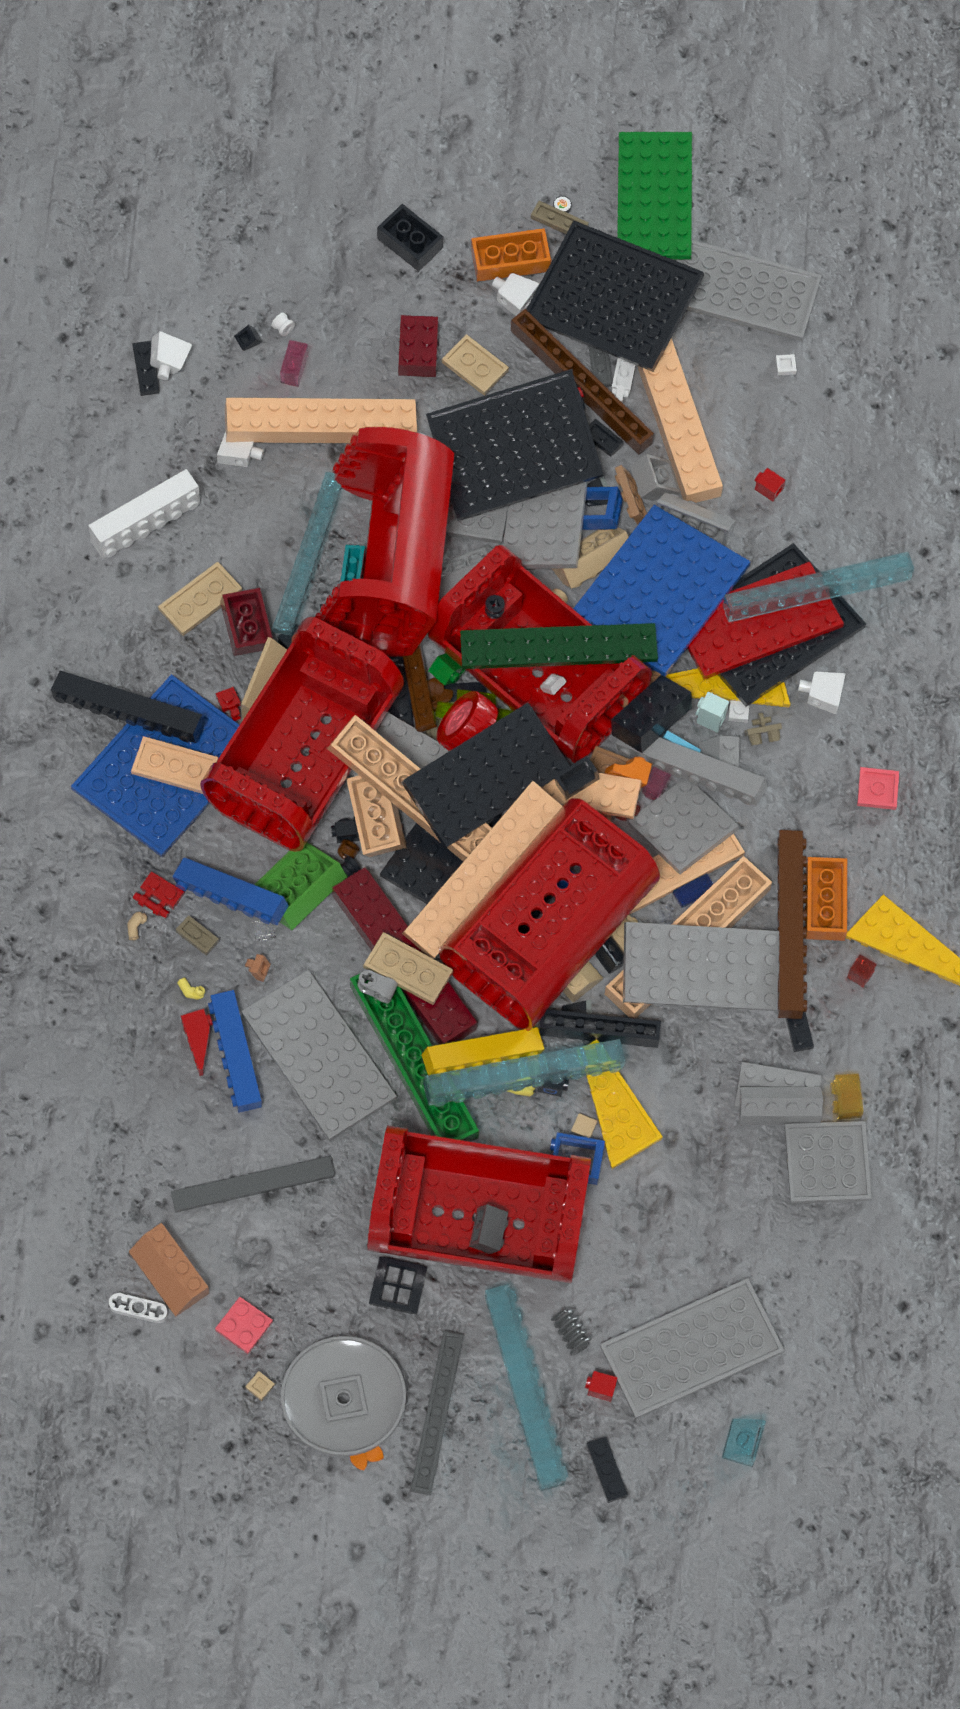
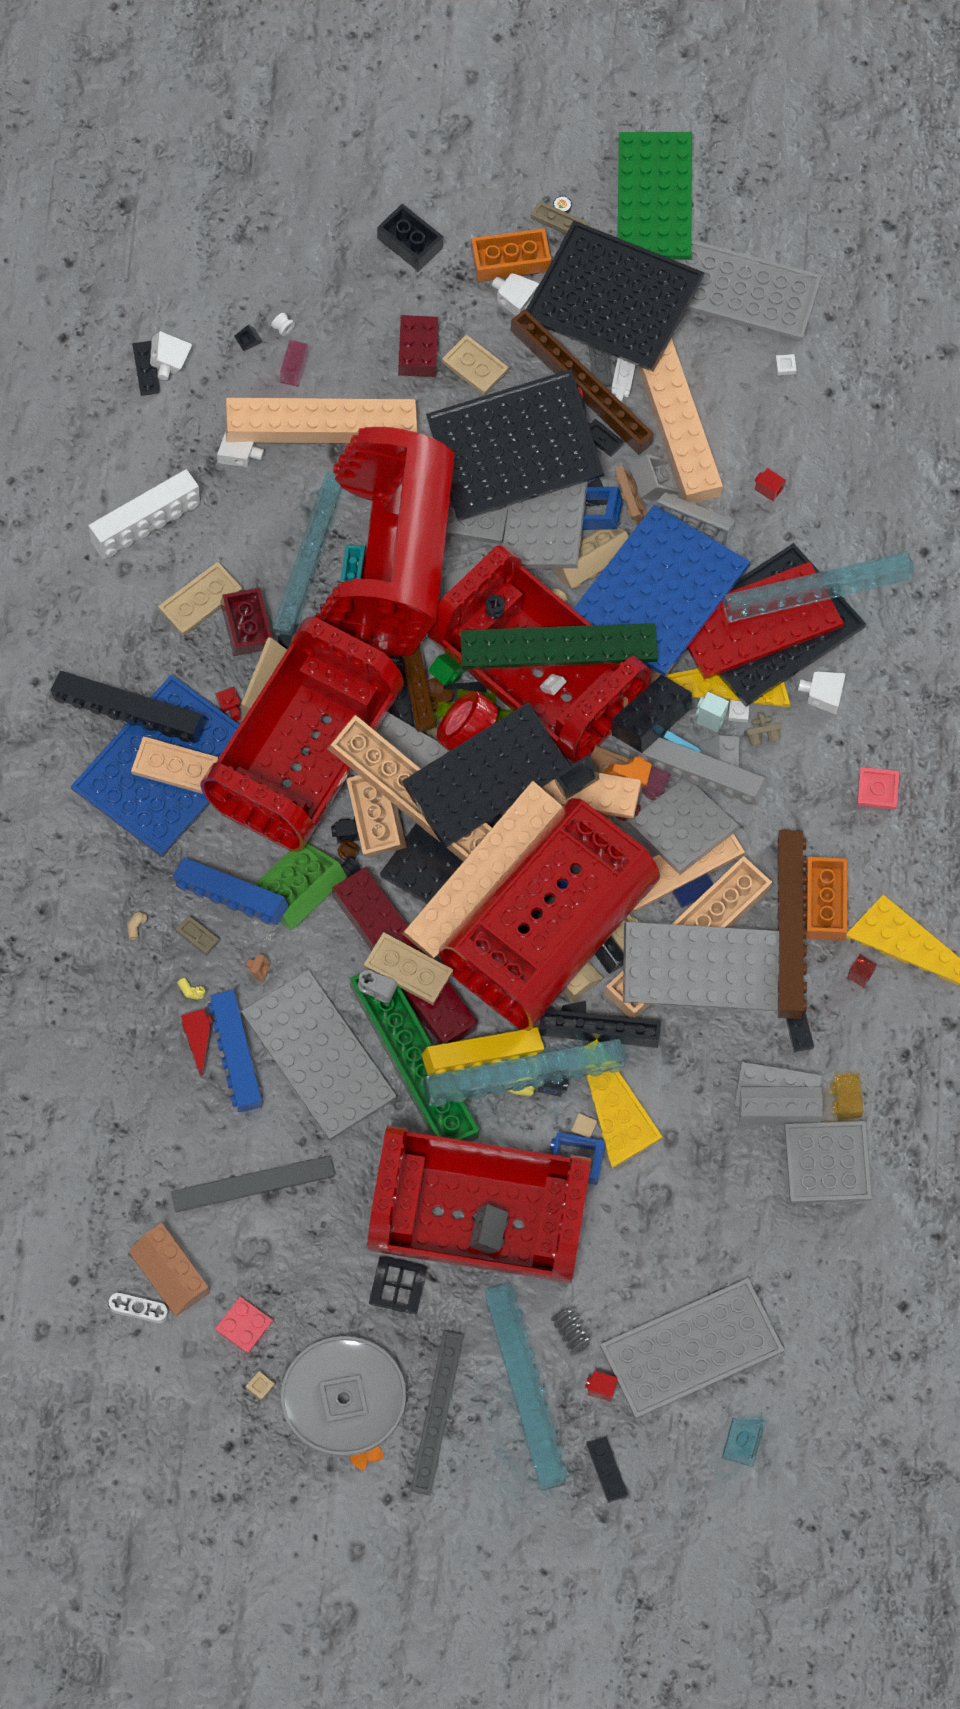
(163, 891): red plate -> none

